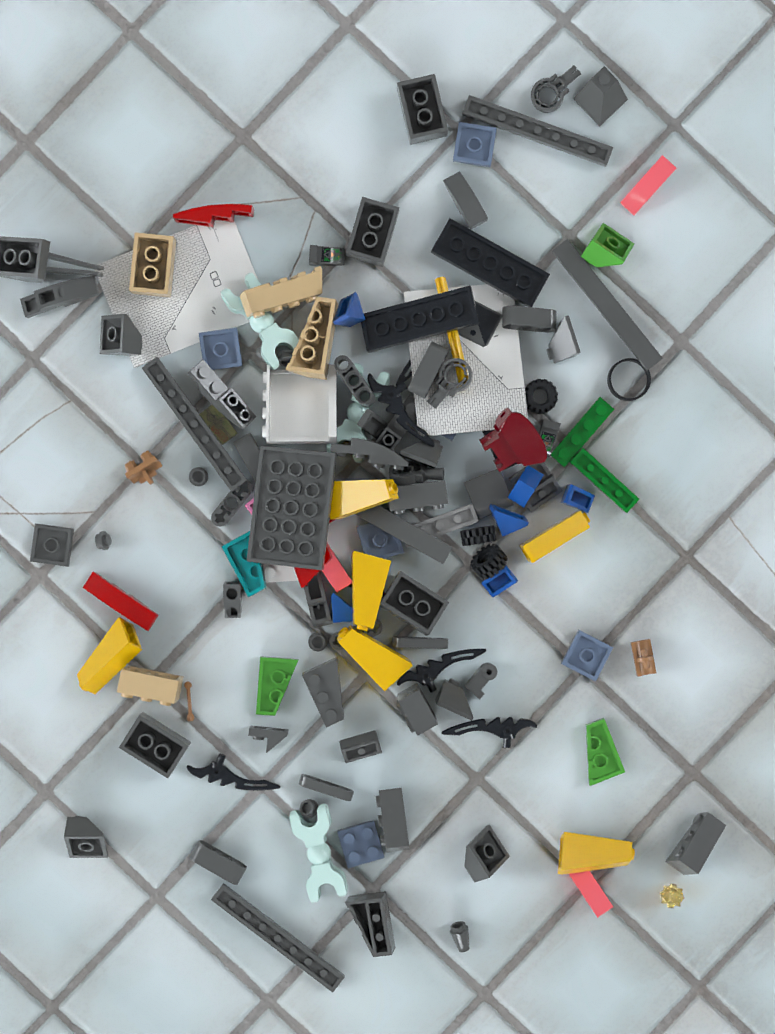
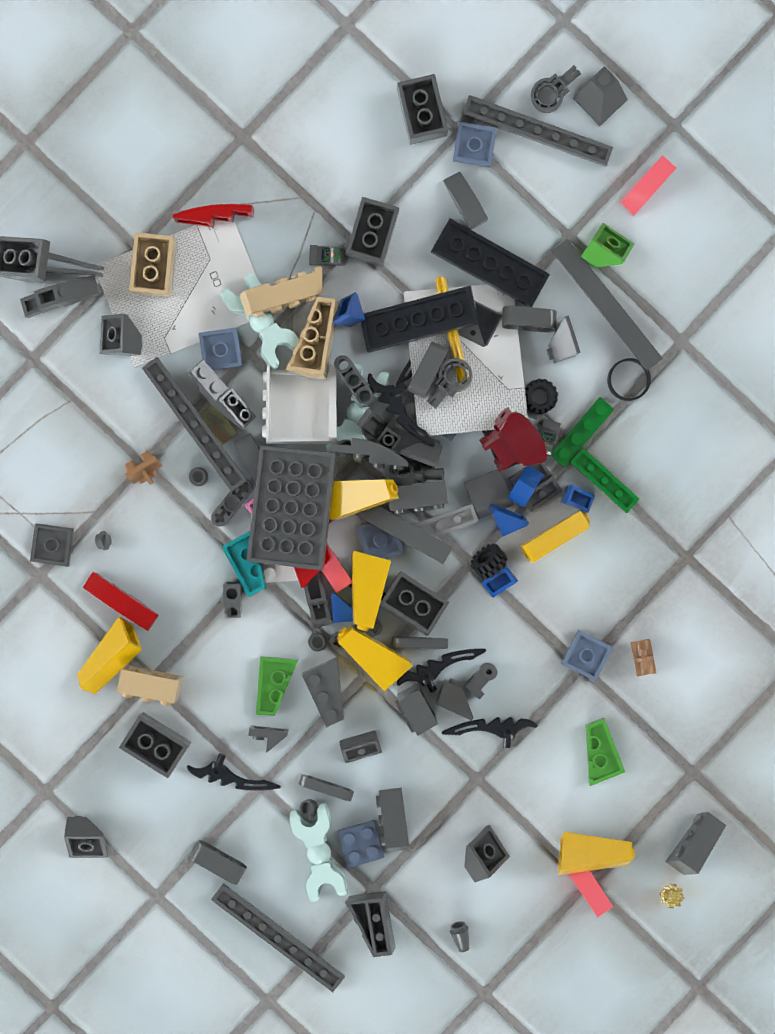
(190, 717): medium nougat hinge -> none
(284, 357): dark grey plate -> none
(478, 535): black tyre -> none

